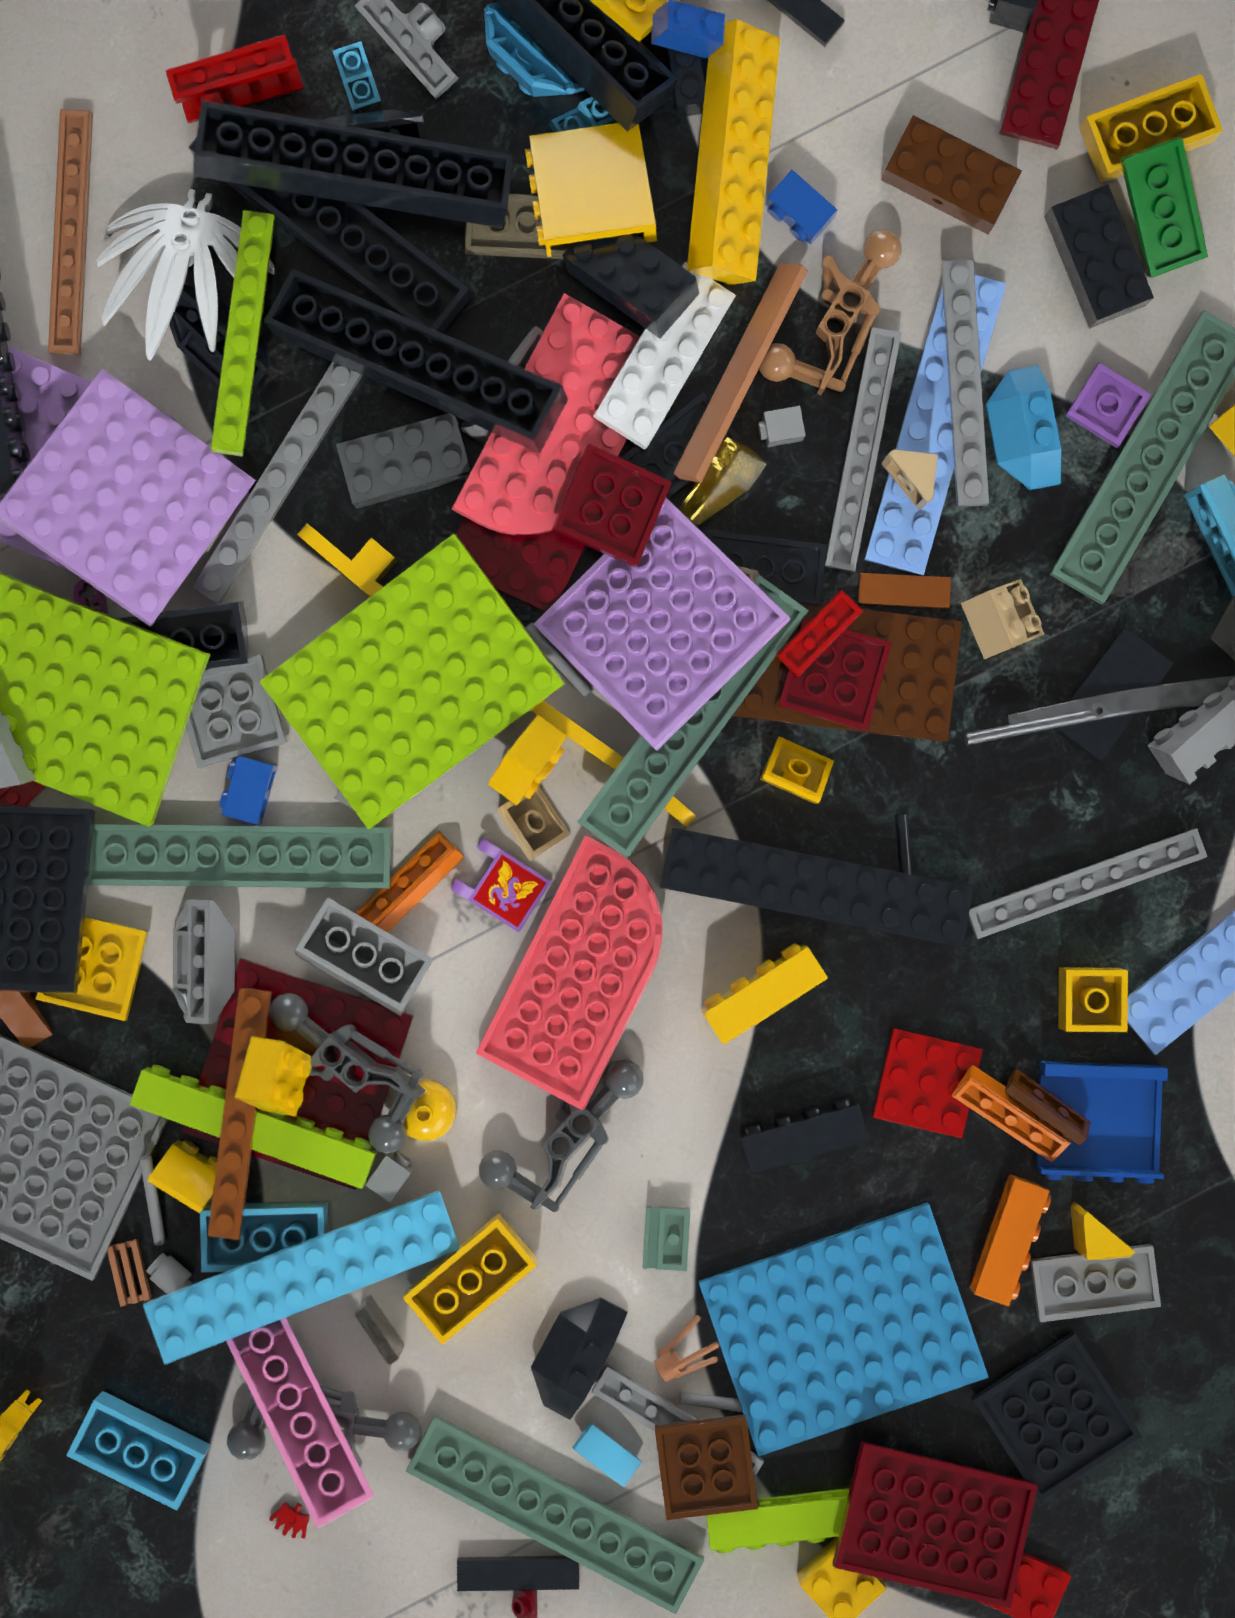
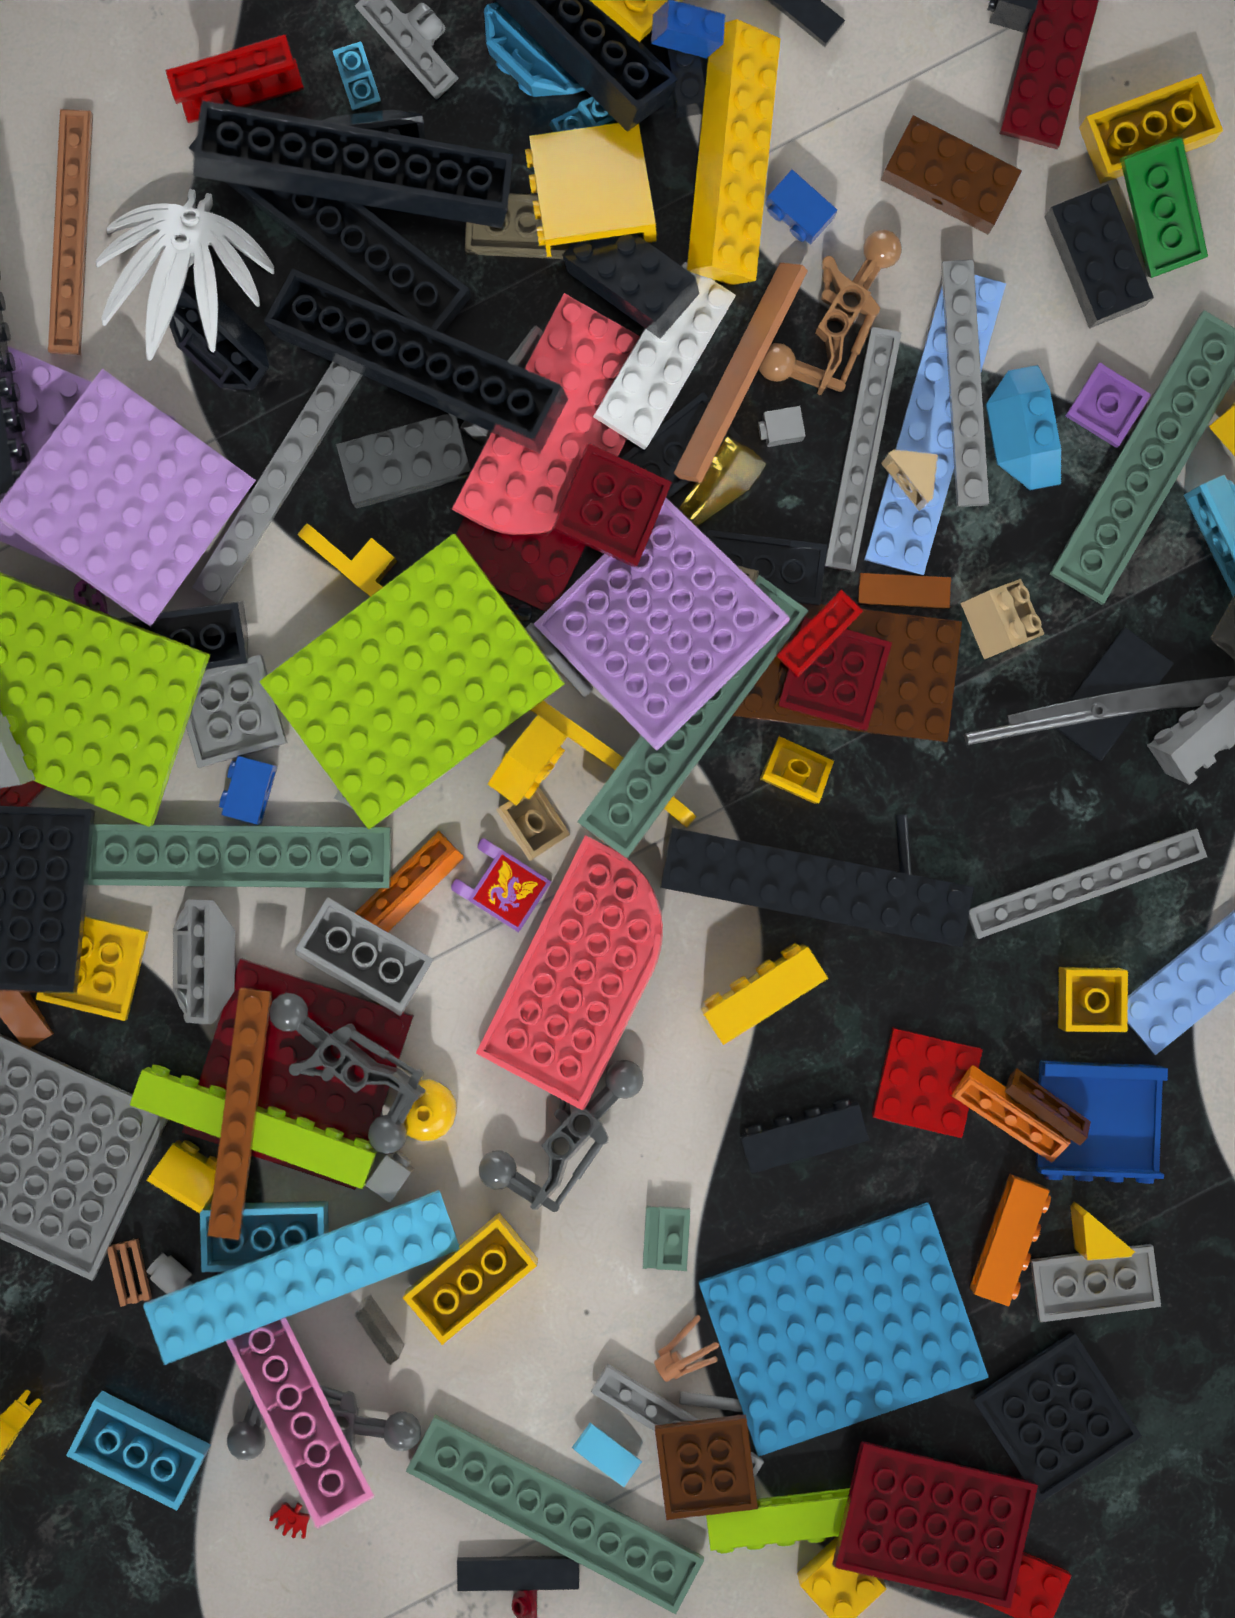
(152, 1201): light grey bar -> none
(243, 333): lime plate -> none
(273, 1076): yellow brick -> none
(576, 1353): black wedge -> none

